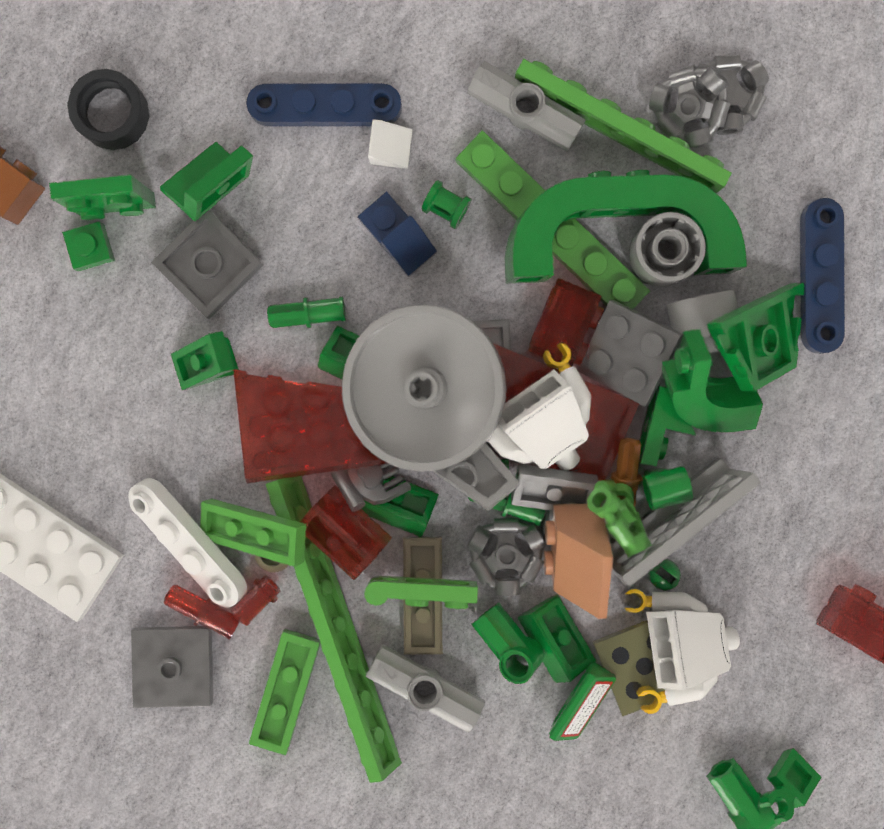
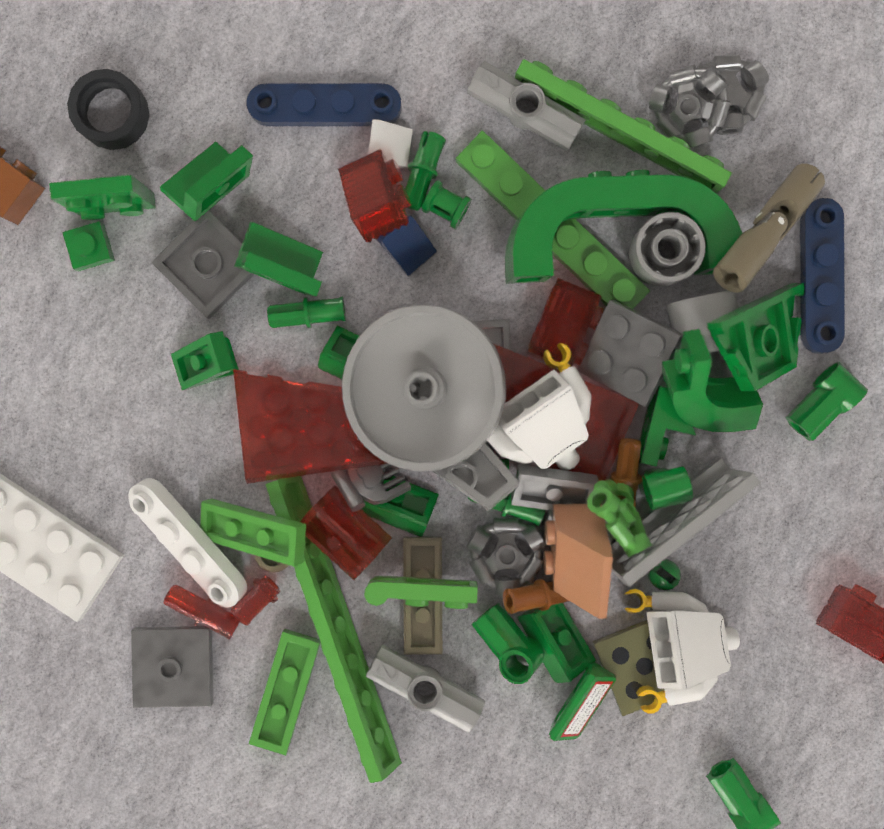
(280, 259): none -> green panel
(373, 195): none -> clear red brick
(424, 168): none -> green axle
(539, 595): none -> dark orange axle
(770, 226): none -> dark tan piece
(792, 782): green plate -> none
(833, 394): none -> green piece

